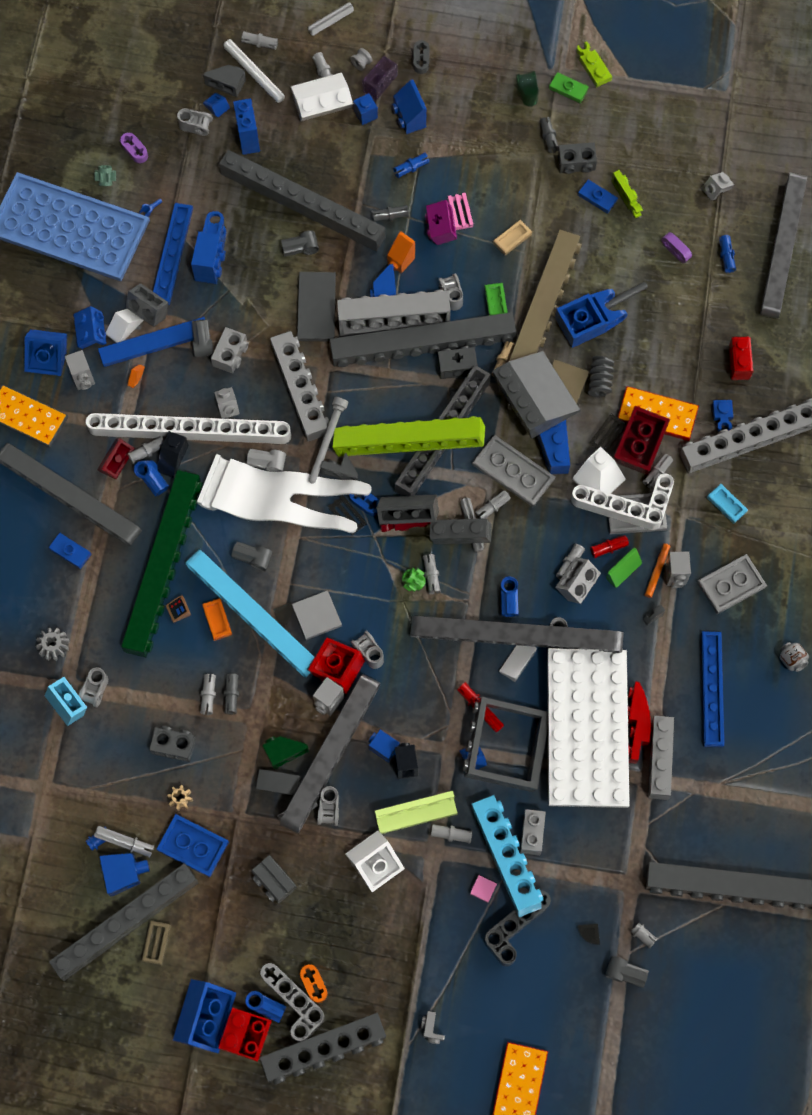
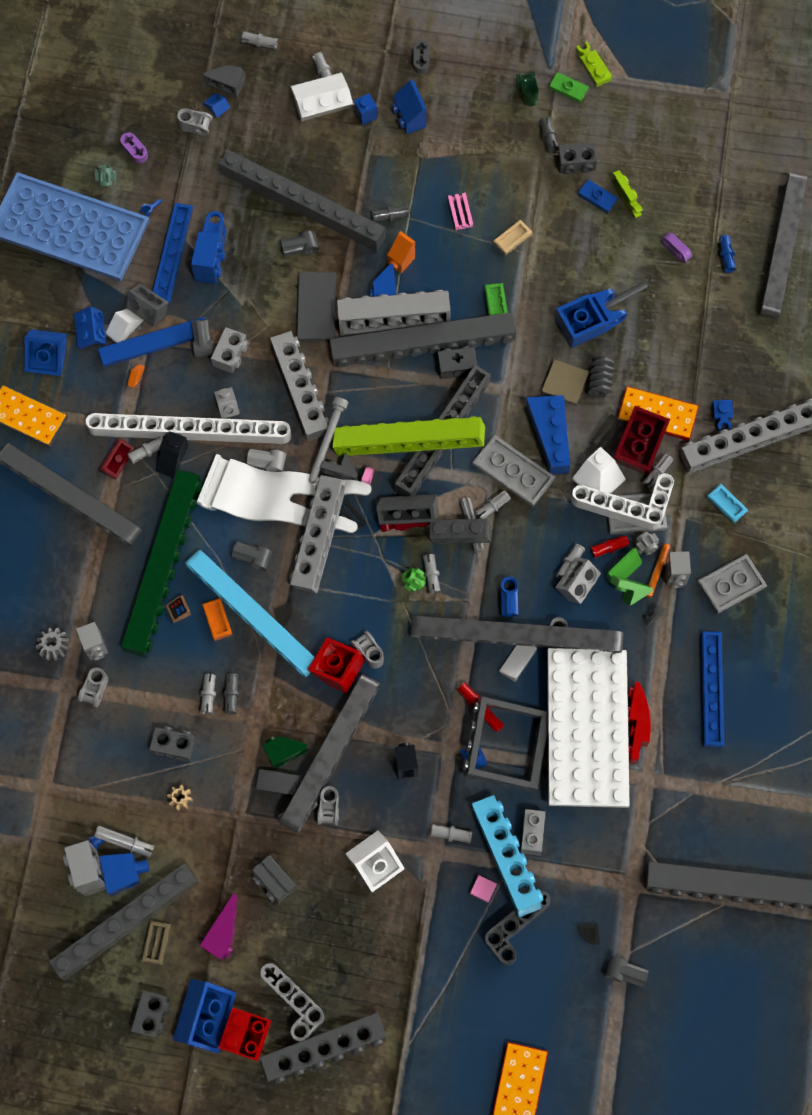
(65, 701): medium azure brick -> none
(70, 550): blue plate -> none
(80, 370): light grey brick -> none
(85, 868): none -> light grey brick
(92, 641): none -> light grey brick
(145, 1014): none -> dark grey brick
(152, 478): blue piece -> none
(192, 845): blue plate -> none
(221, 935): none -> magenta slope
(246, 126): blue window -> none
(254, 71): white axle -> none
(267, 1007): blue piece -> none
(309, 986): orange beam -> none
(311, 581): none -> light grey brick
(317, 615): light grey tile -> none
(328, 697): light grey brick -> none
(330, 18): light grey axle -> none
(361, 59): light grey wheel -> none
(363, 505): blue beam -> none
(368, 475): none -> bright pink tile
(380, 77): clear purple brick -> none
(383, 745): blue brick -> none
(411, 165): blue pin -> none
(416, 812): yellowish green fence -> none
(428, 1025): light grey bracket -> none
(441, 222): magenta brick -> none
(452, 285): light grey piece -> none
(505, 354): tan pin -> none
(535, 392): slope -> none
(547, 295): dark tan brick -> none
(632, 589): none -> bright green slope
(644, 935): light grey pin -> none
(647, 543): none -> light grey gear
(661, 757): light grey brick -> none
(717, 184): light grey bracket -> none
(741, 358): red brick -> none
(794, 657): light grey head -> none

